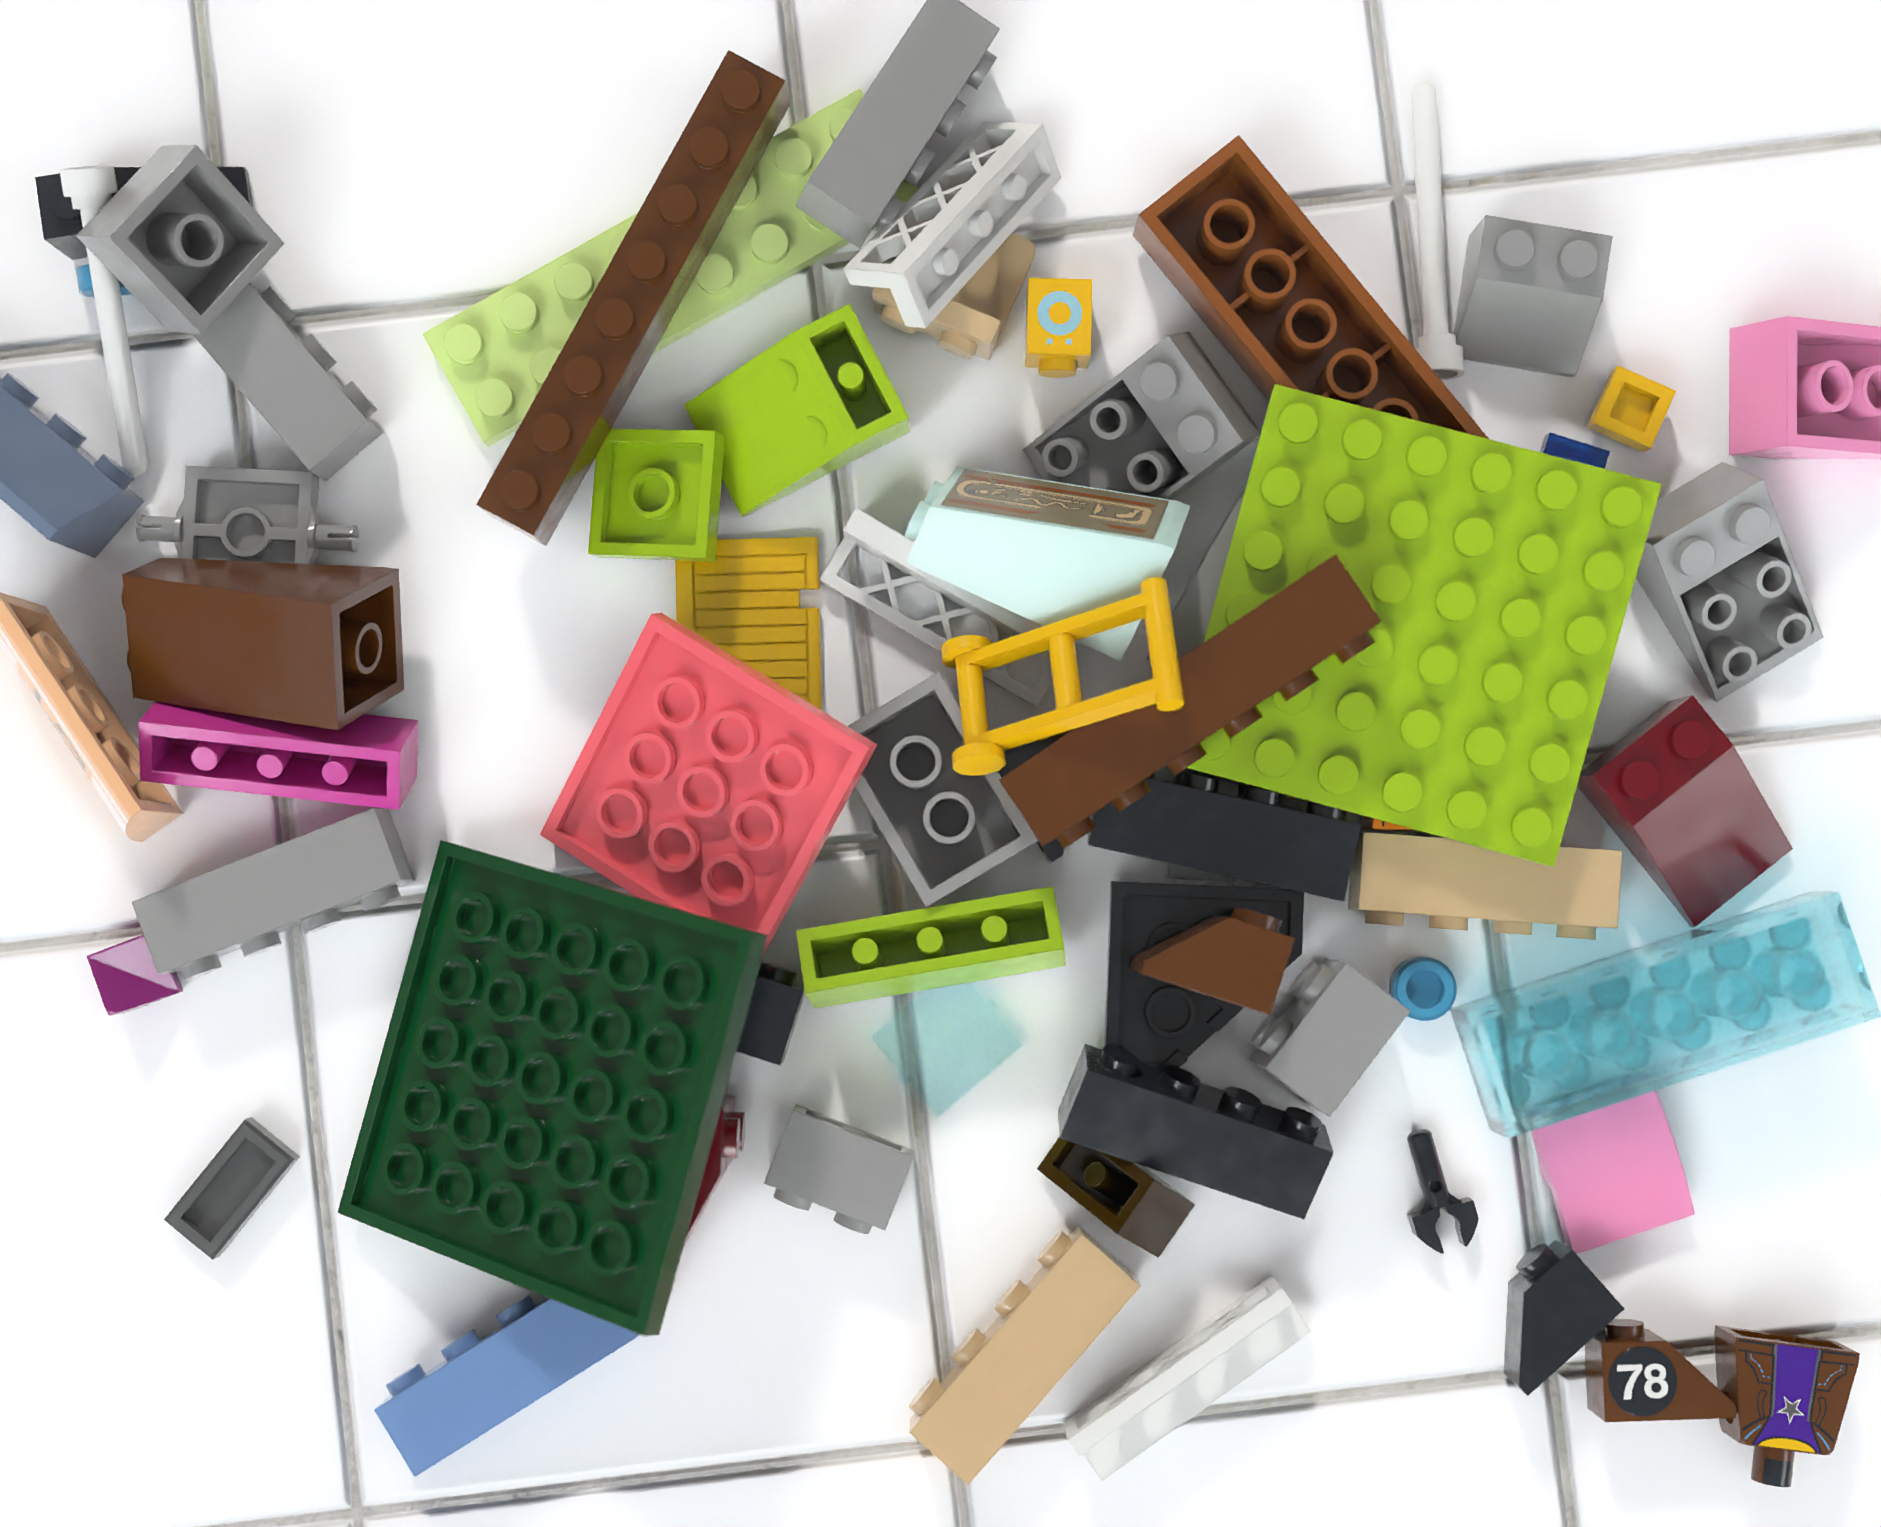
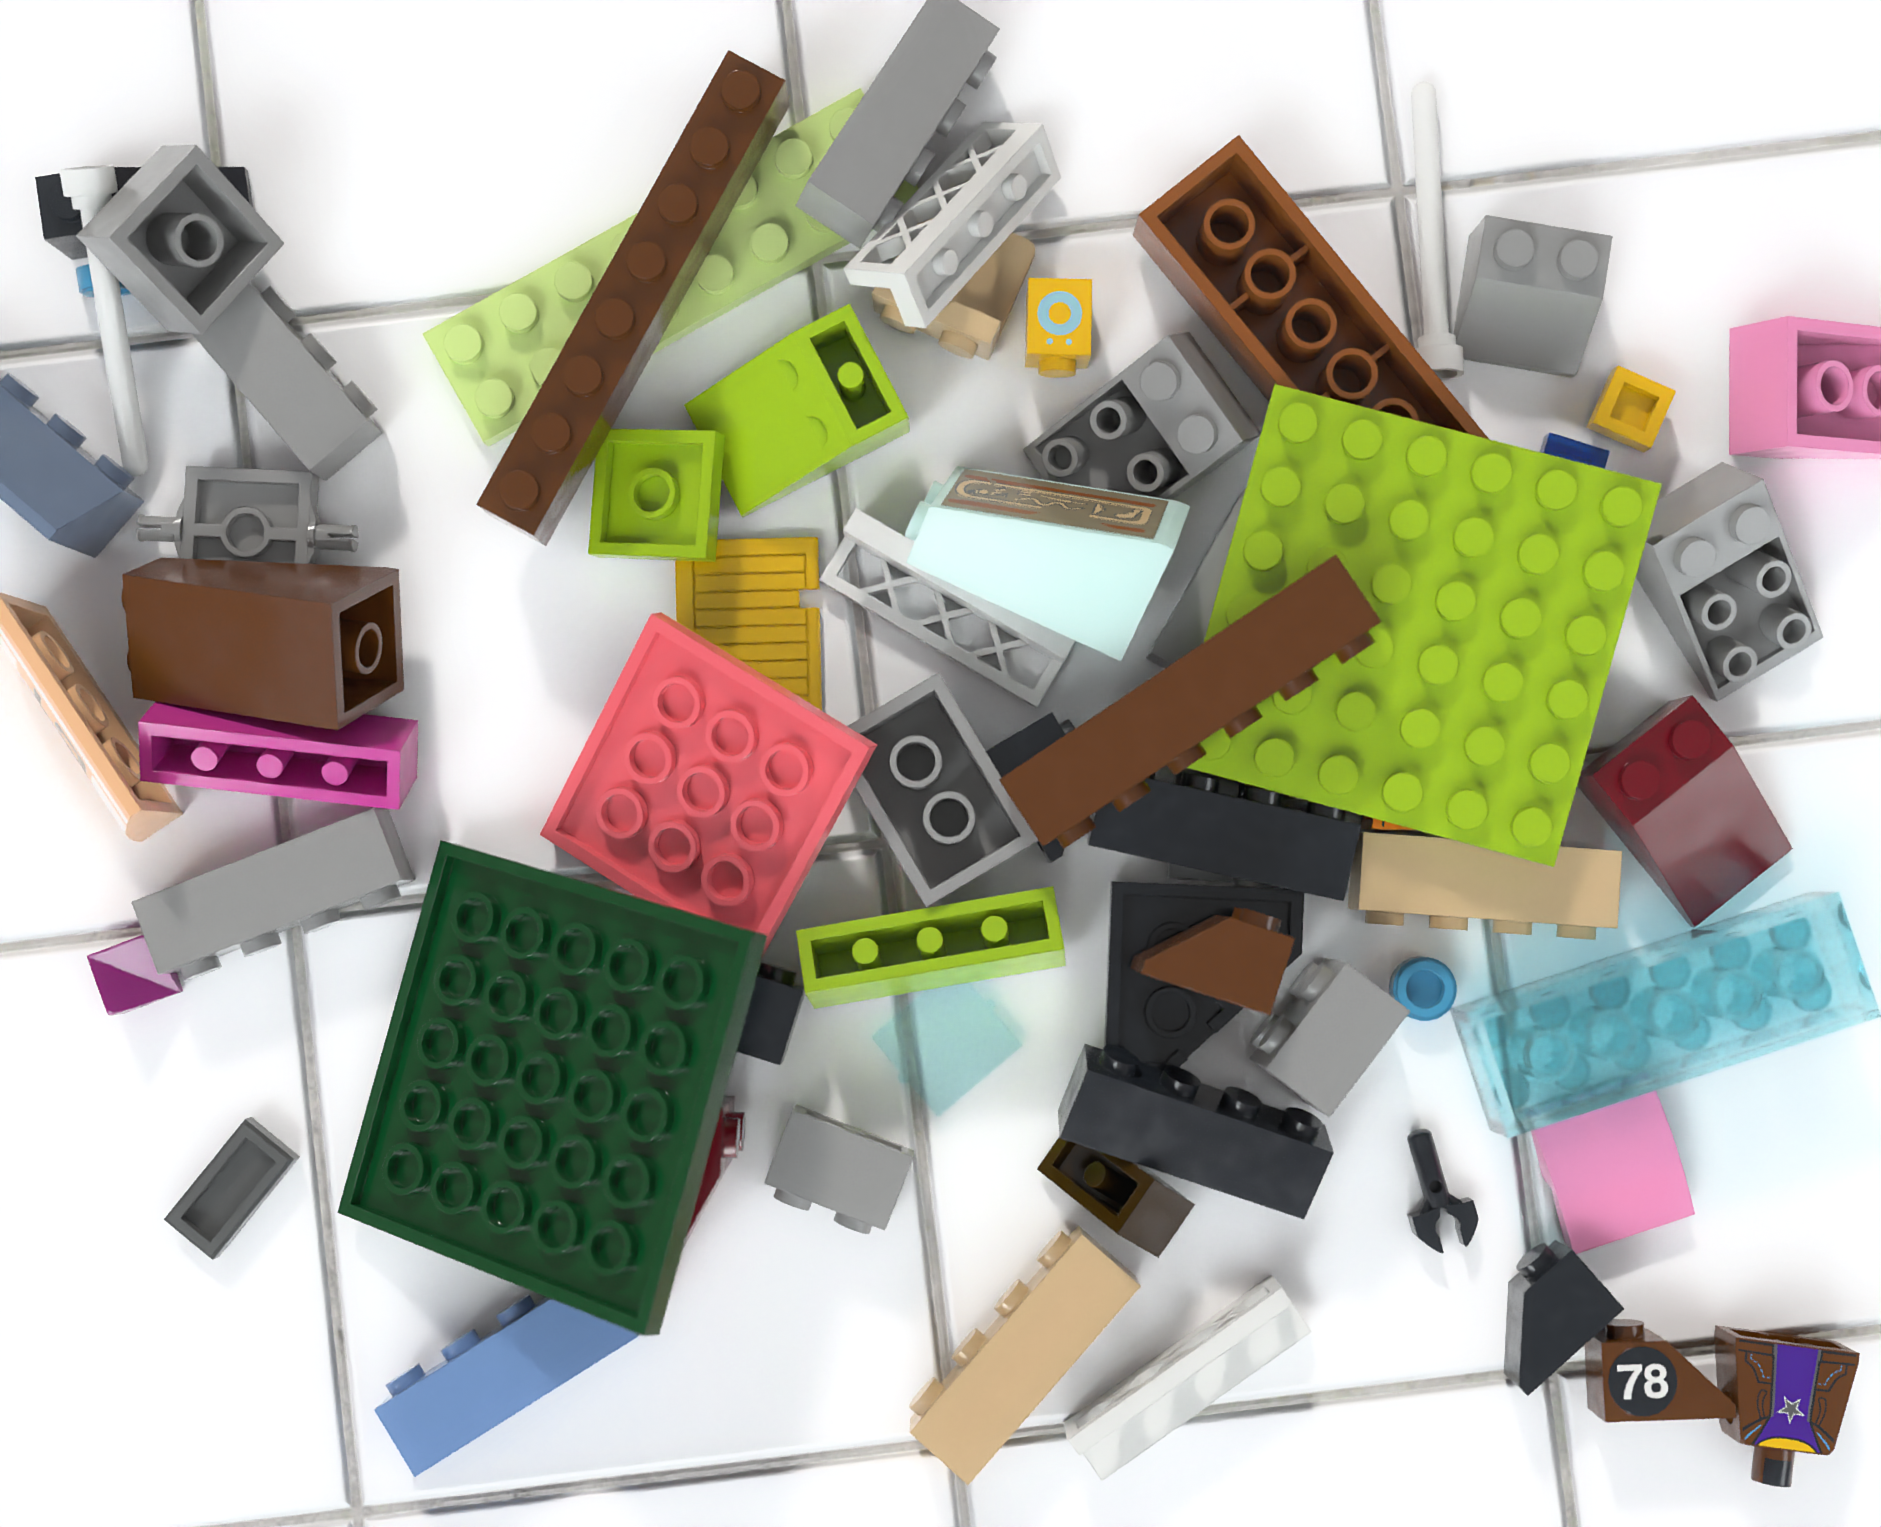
(974, 654): yellow piece -> none

